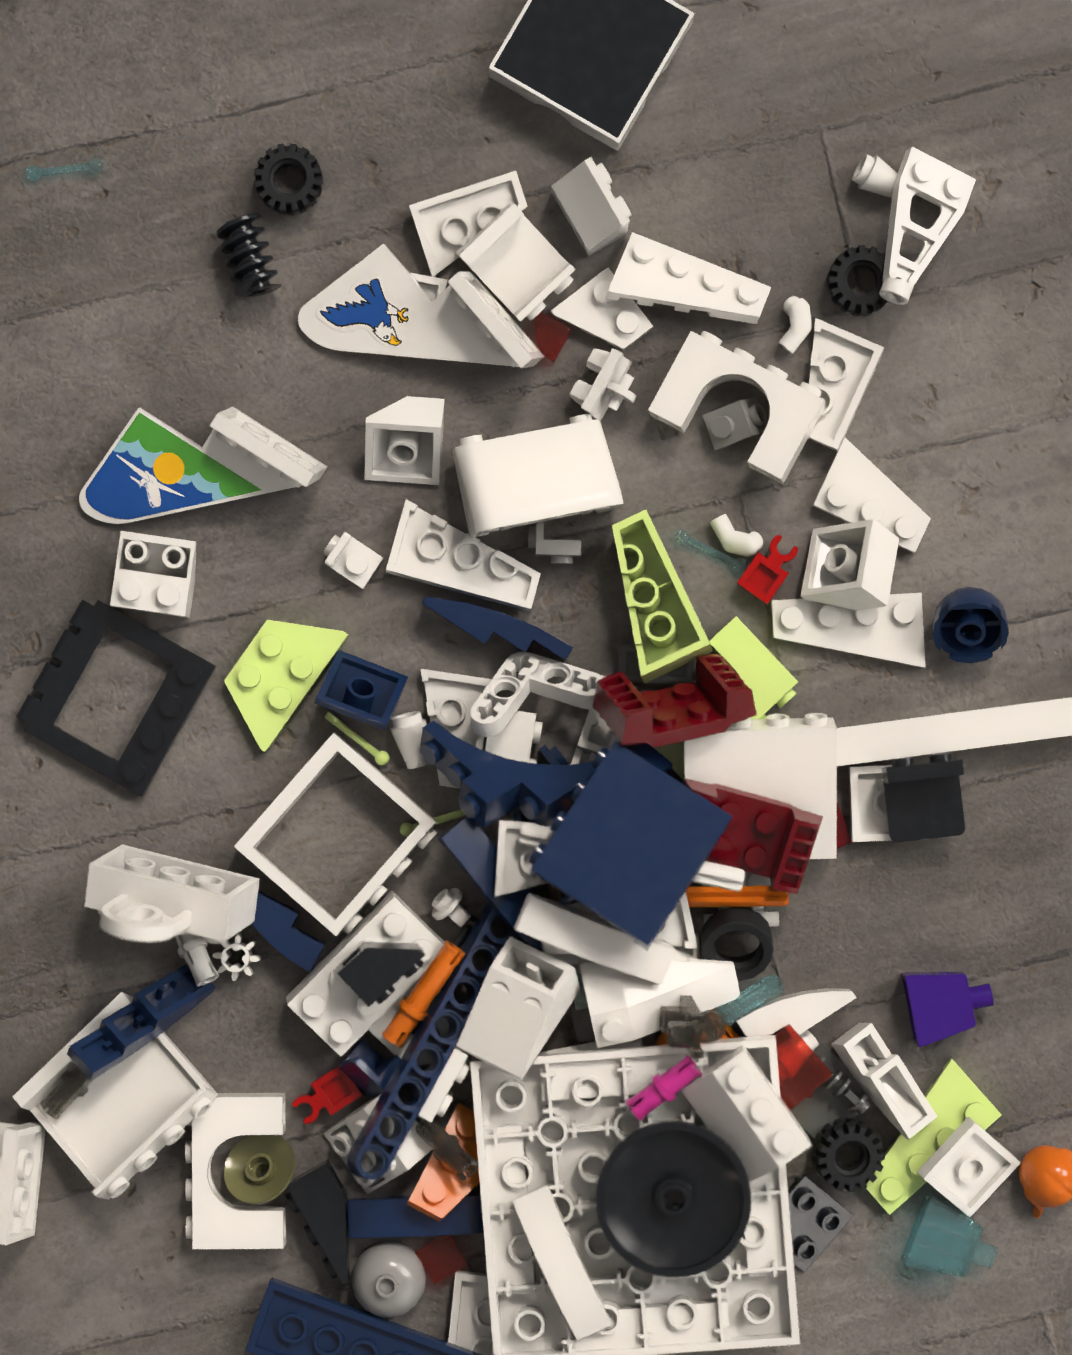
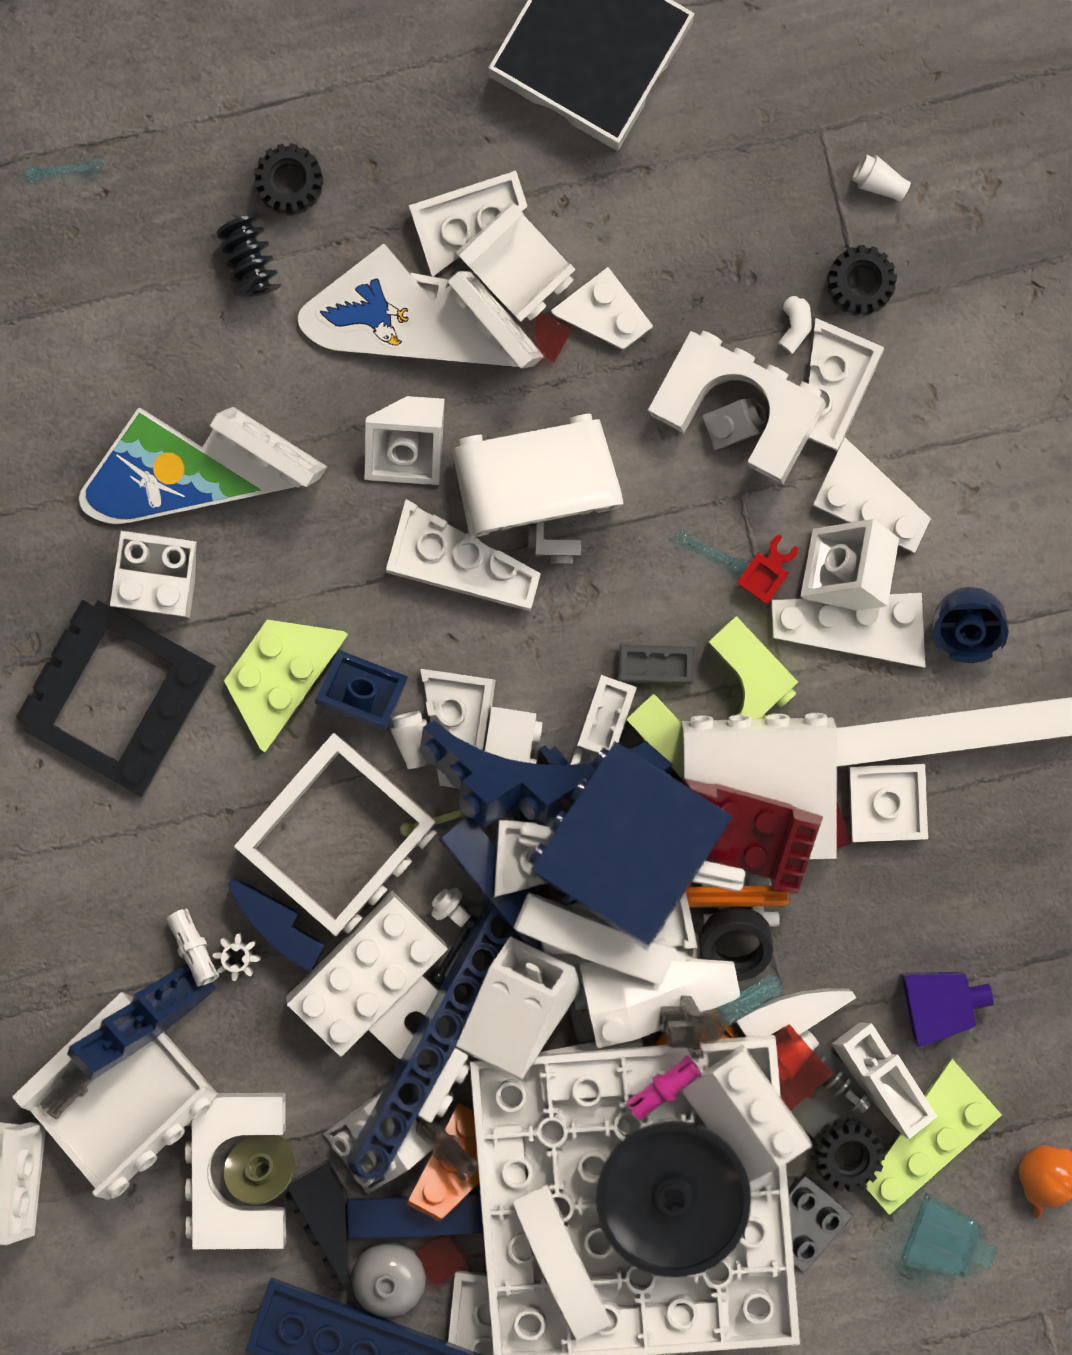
(163, 896): white brick -> none
(333, 1091): red plate -> none
(352, 559): white bracket -> none
(368, 1068): dark blue panel -> none
(377, 966): black slope -> none
(381, 757): yellowish green hinge -> none
(414, 1007): orange pin -> none
(484, 622): dark blue slope -> none
(533, 675): white beam -> none
(591, 207): white slope -> none
(610, 385): white hips -> none
(659, 610): yellowish green wedge -> none
(673, 278): white wing -> none
(675, 712): dark red plate -> none
(735, 541): white arm -> none
(924, 798): black bracket -> none
(938, 184): white plate -> none
(969, 1167): white plate -> none

